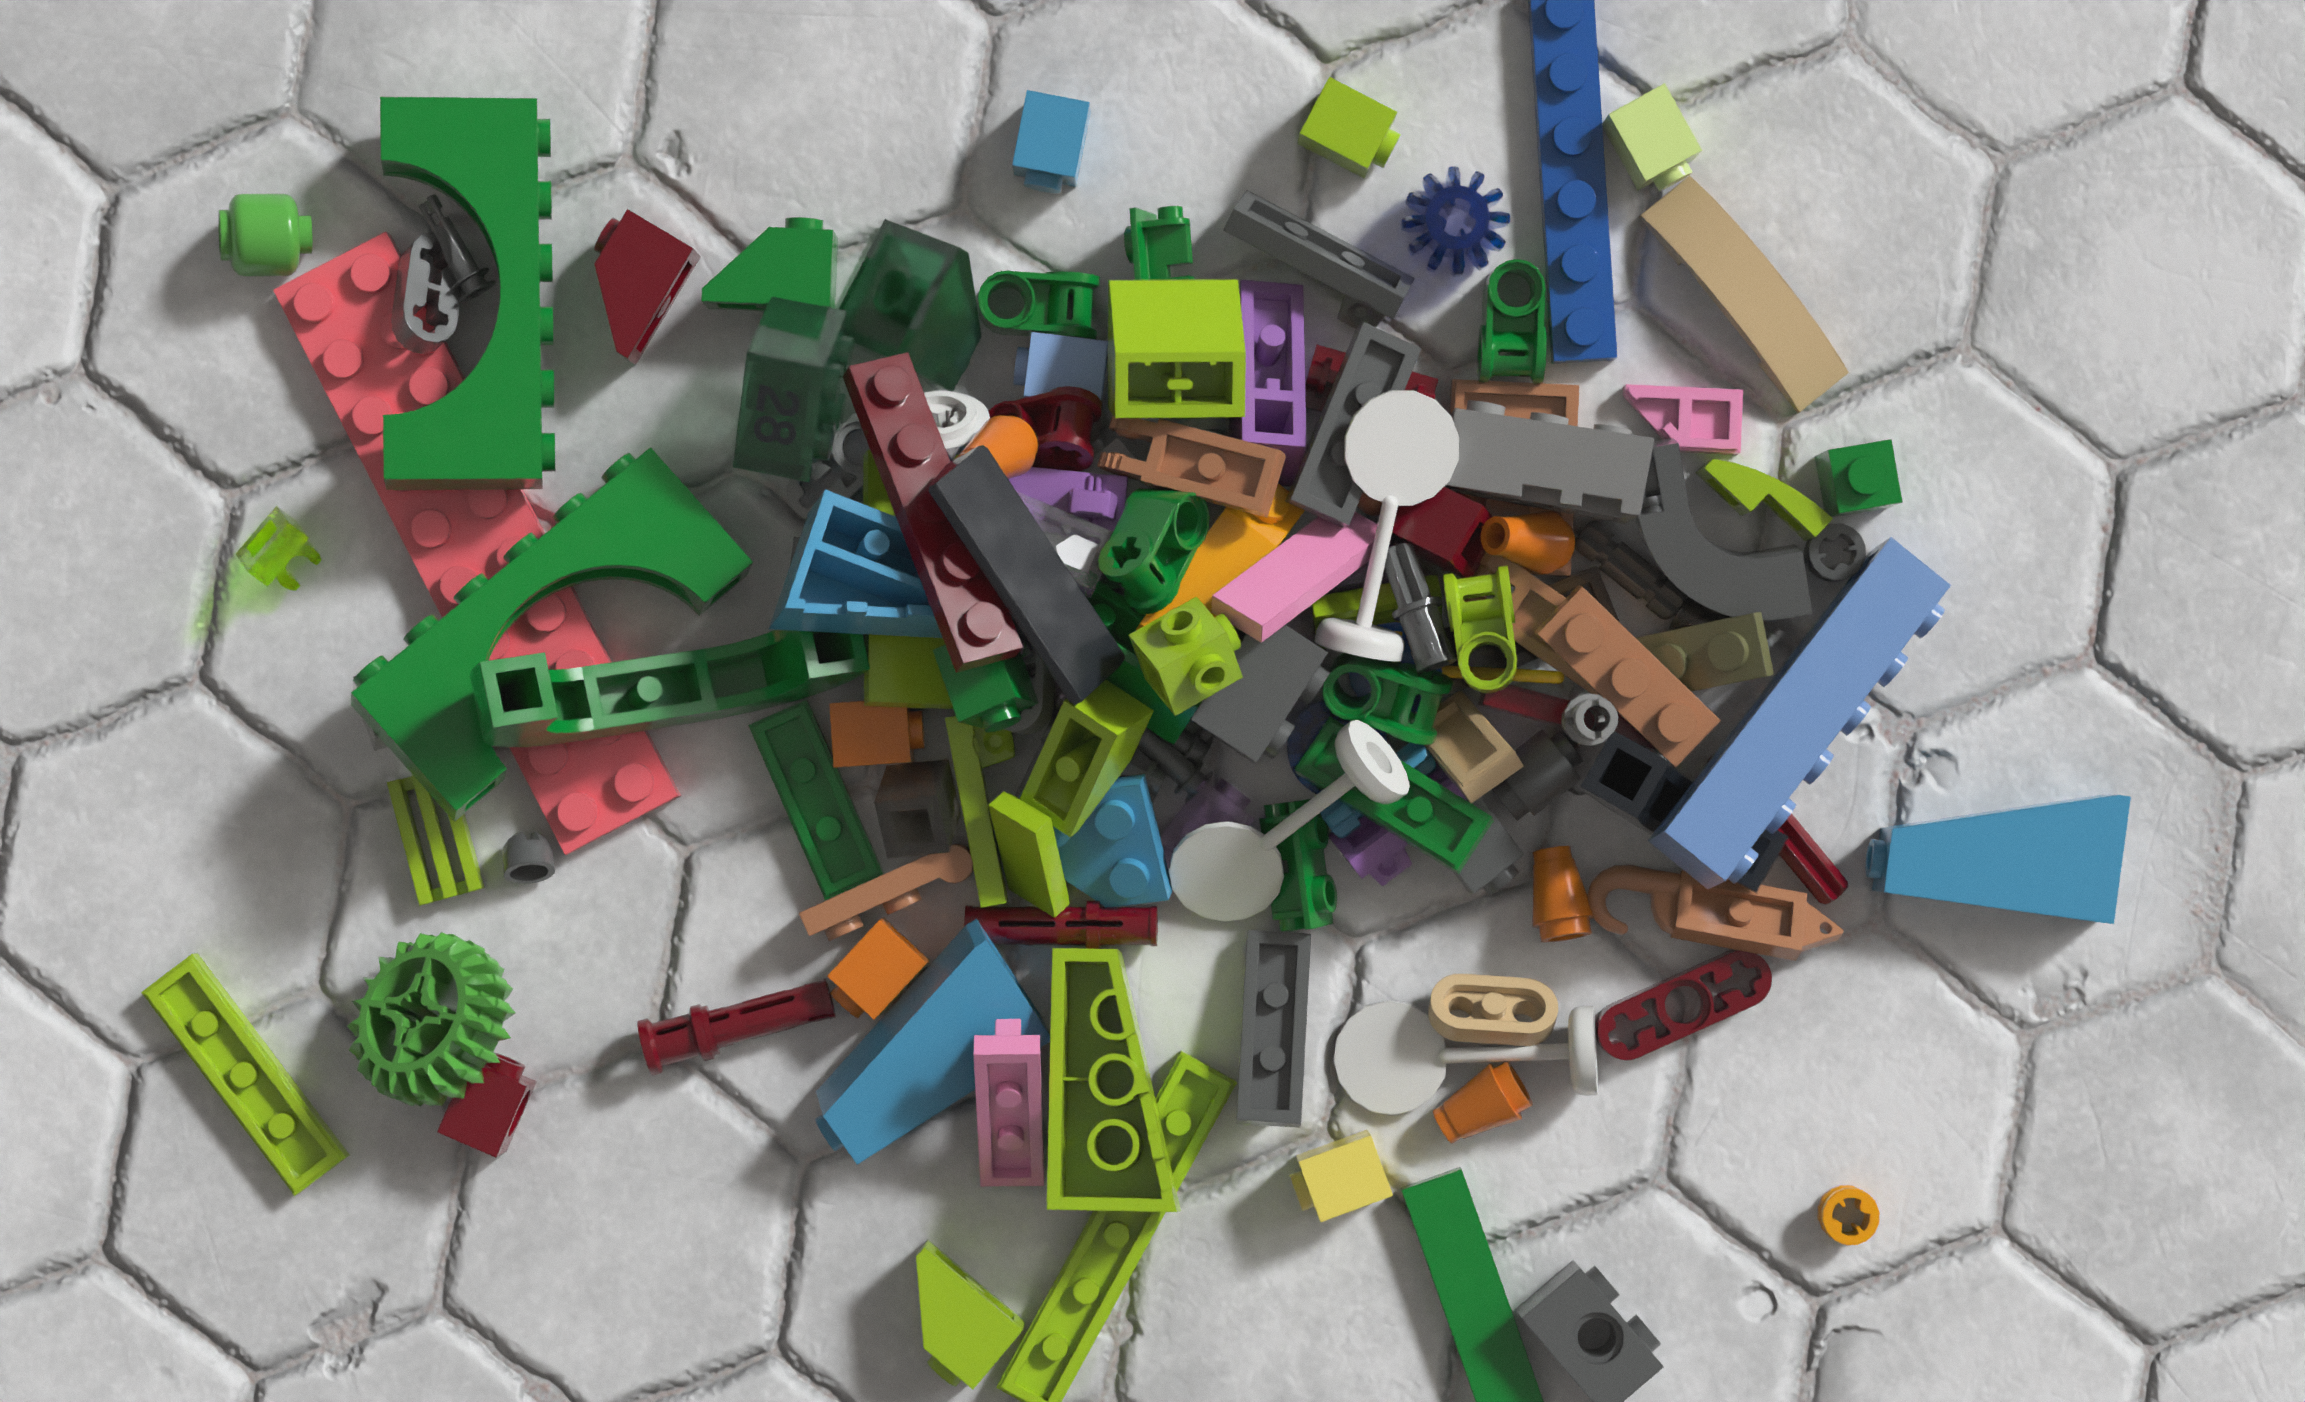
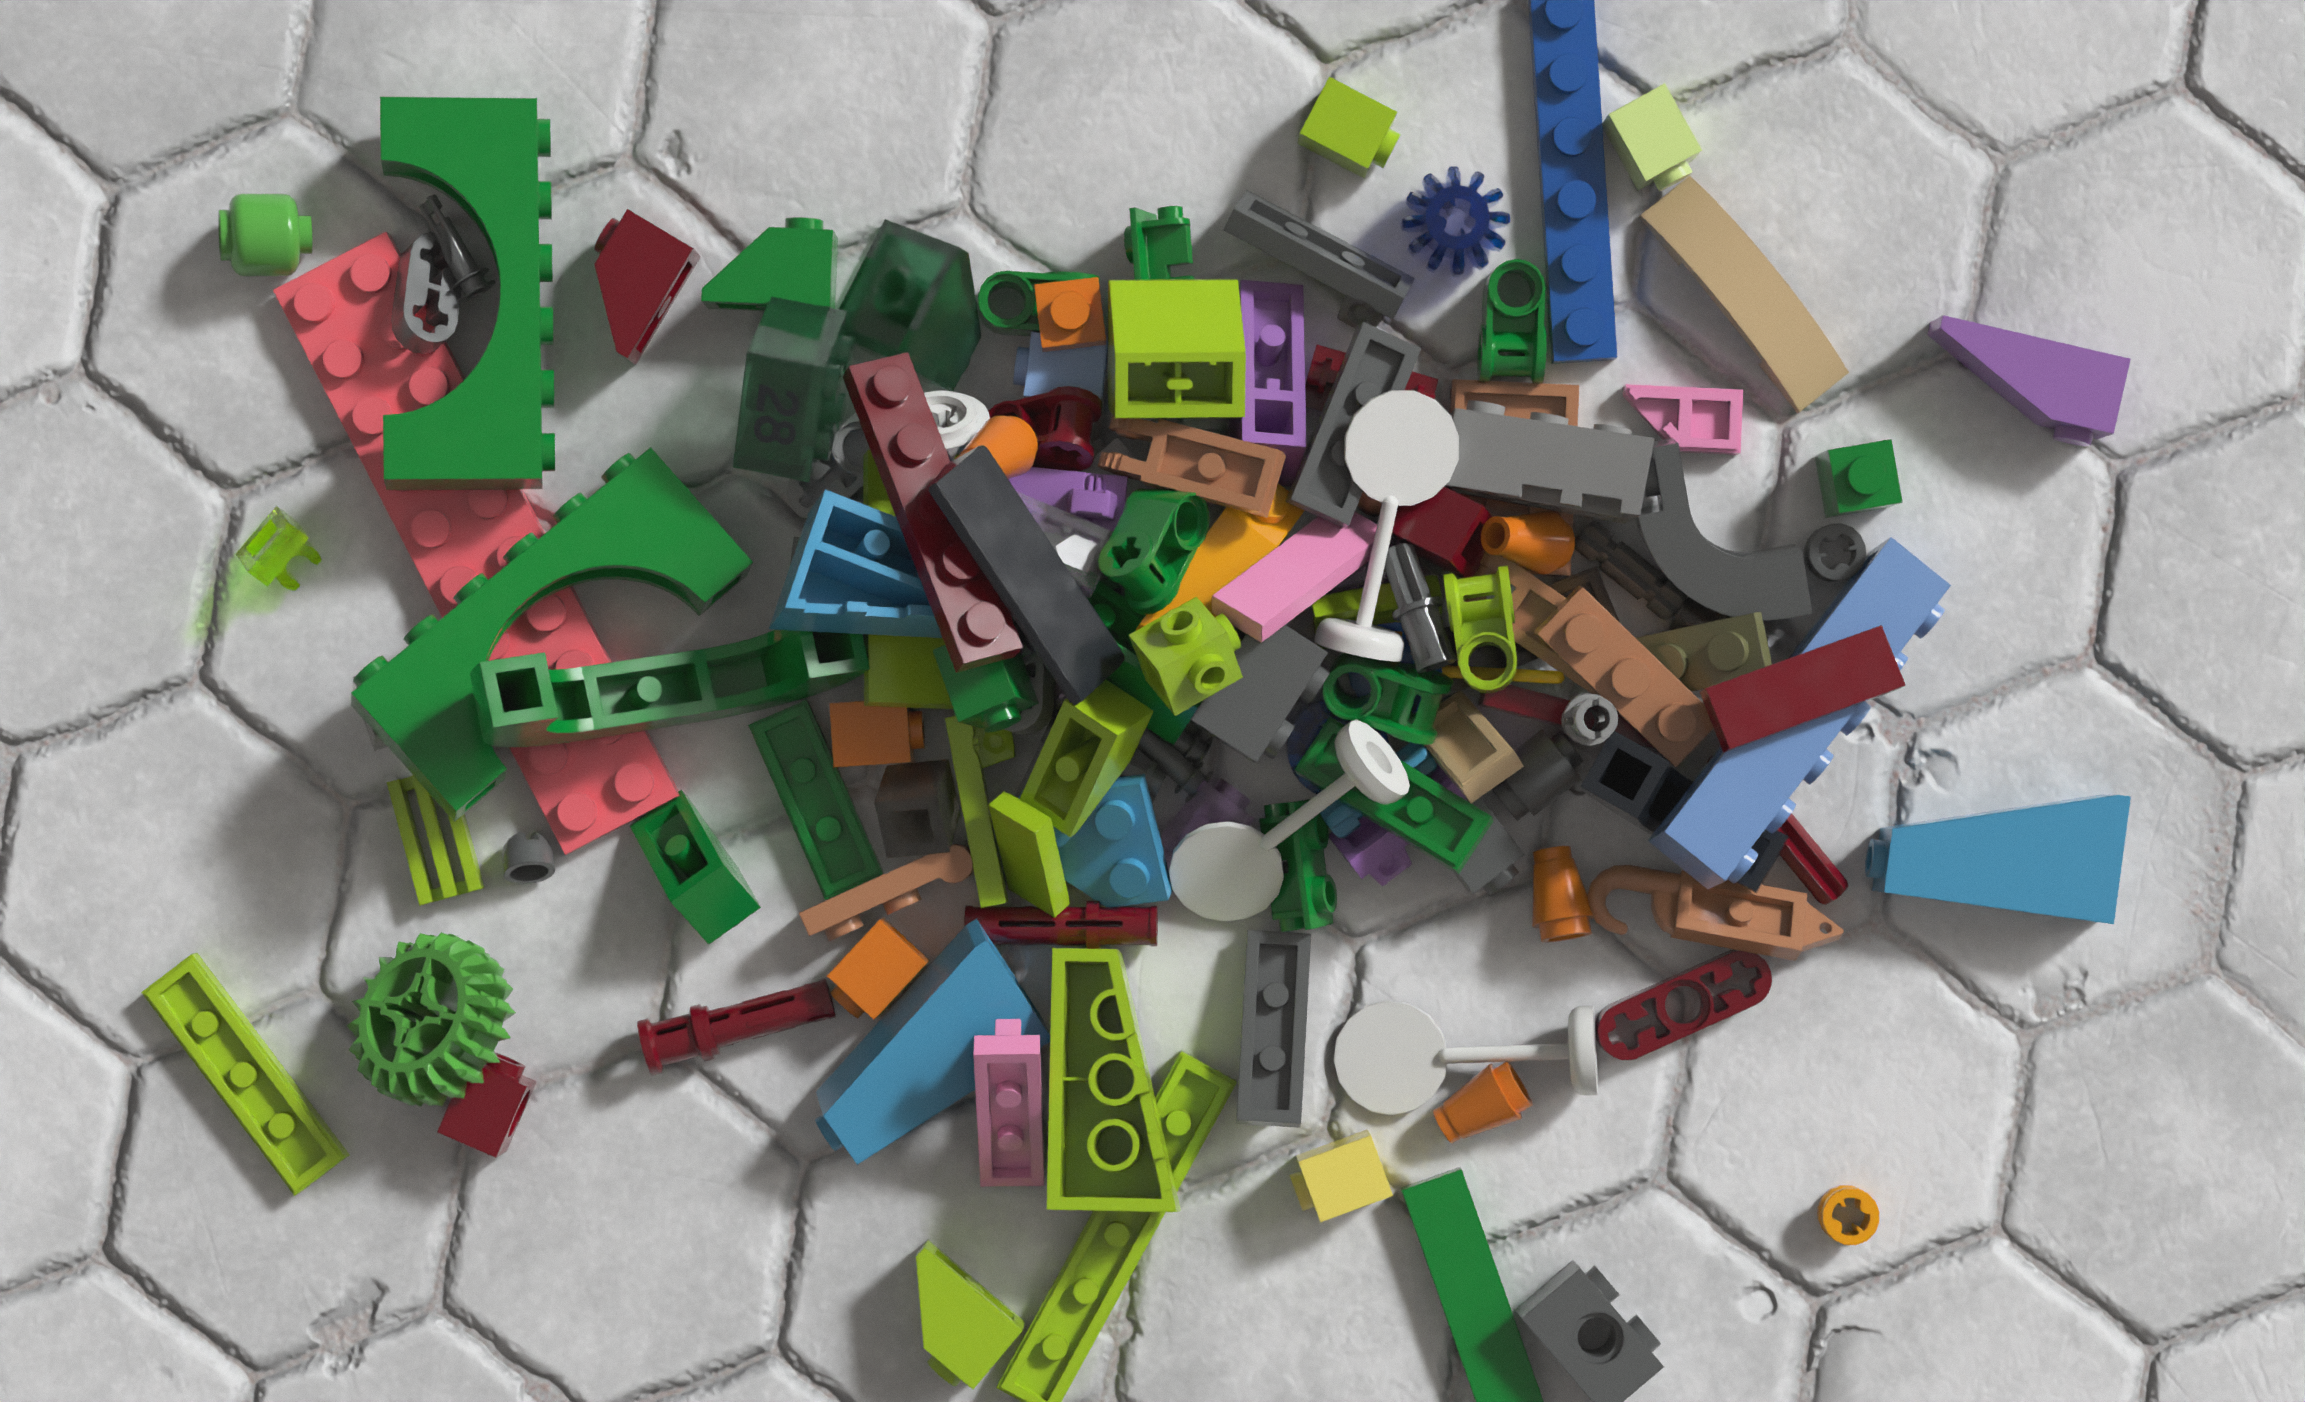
(694, 868): none -> green slope
(1051, 141): dark azure brick -> none
(1070, 314): none -> orange plate
(1492, 1008): tan plate -> none
(1746, 487): lime slope -> none
(1802, 688): none -> dark red tile
(2044, 379): none -> medium lavender slope

